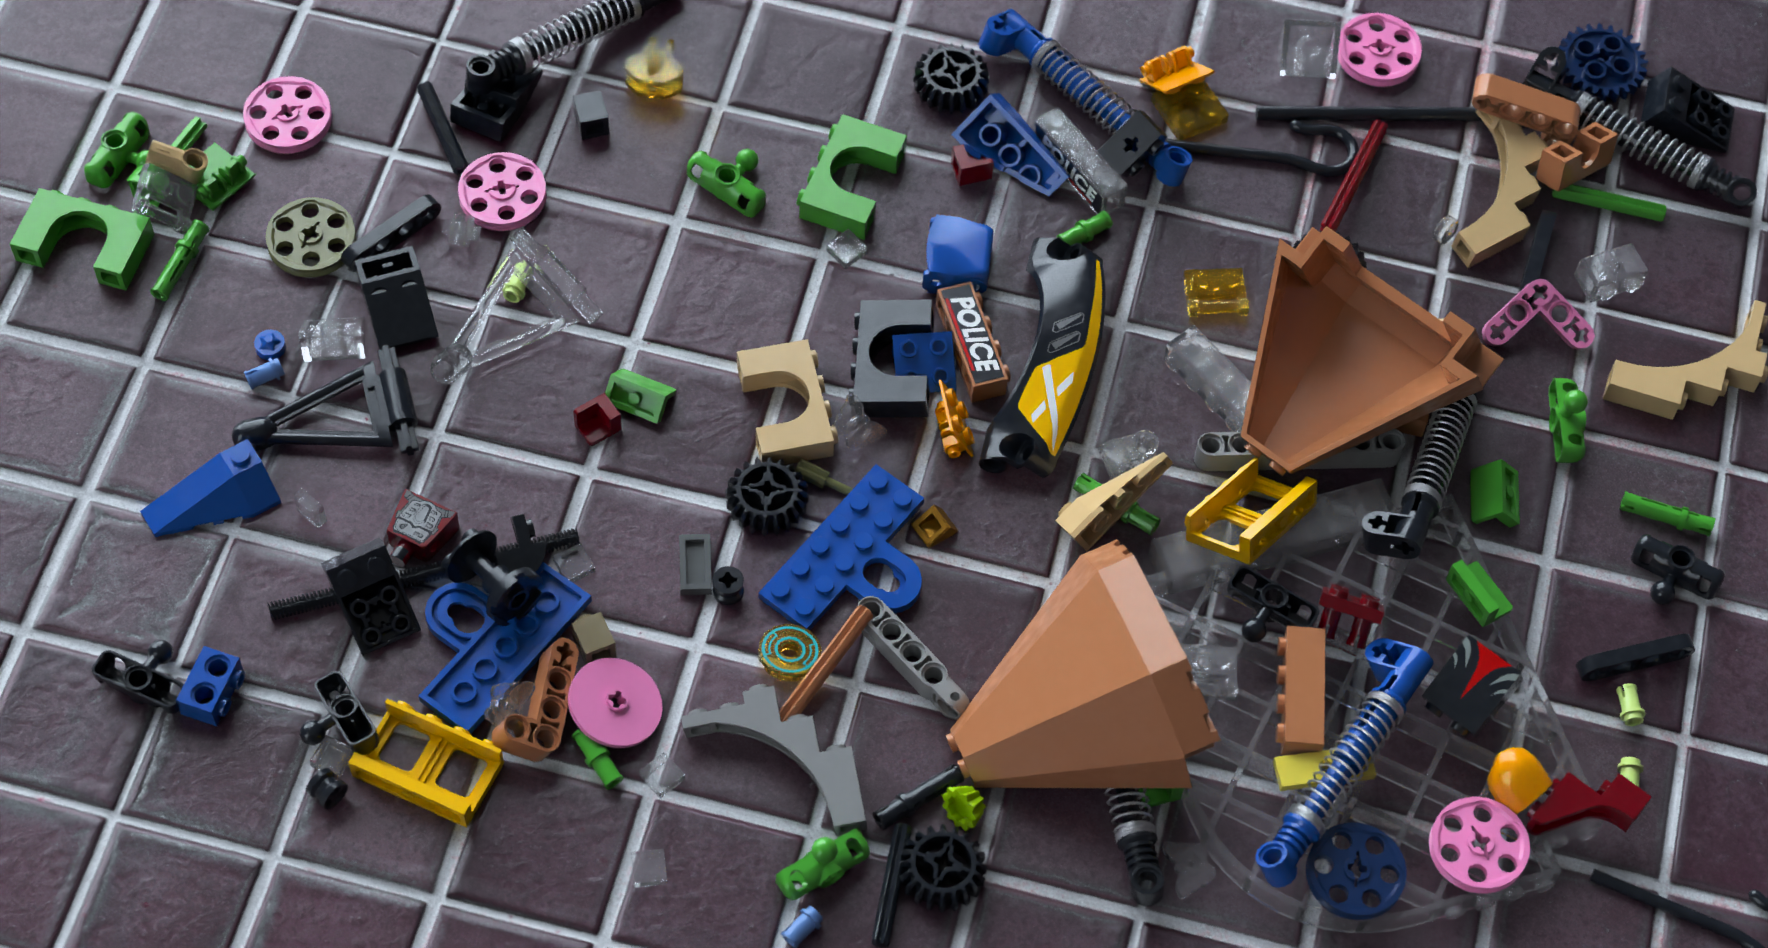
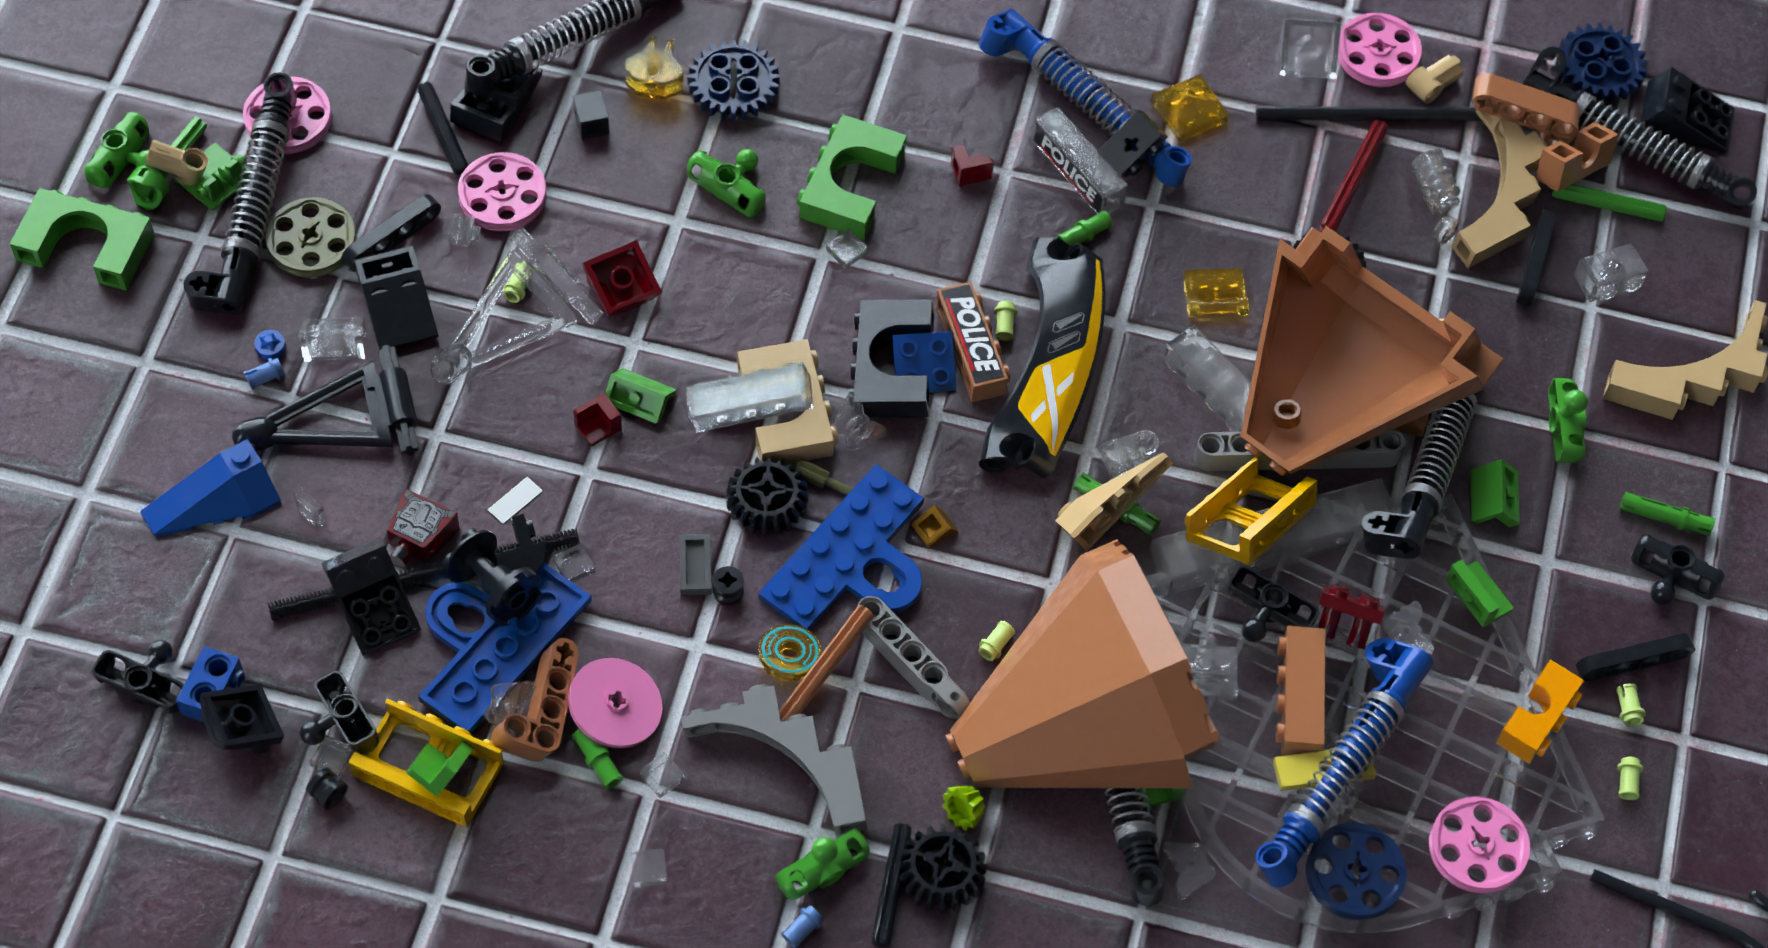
(167, 190): clear plate -> none
(185, 250): bright green pin -> none
(240, 719): none -> black slope
(241, 248): none -> black piece
(434, 769): none -> bright green panel
(515, 500): none -> white sticker
(593, 638): dark tan brick -> none
(621, 279): none -> dark red slope
(711, 80): none -> dark blue gear
(749, 397): none -> clear brick
(907, 803): black pin -> none
(951, 421): light orange hinge -> none
(953, 72): black gear -> none
(957, 253): blue piece -> none
(992, 646): none -> yellowish green pin
(1003, 135): blue wedge -> none
(1005, 315): none -> yellowish green pin
(1174, 71): light orange hinge -> none
(1281, 157): black piece -> none
(1287, 421): none -> dark orange axle
(1407, 621): none -> clear animal
(1430, 82): none -> tan piece
(1435, 181): none -> clear piece
(1472, 687): black slope -> none
(1517, 779): light orange piece -> none
(1528, 732): none -> light orange arch
(1544, 309): bright pink beam -> none
(1574, 801): dark red arch -> none

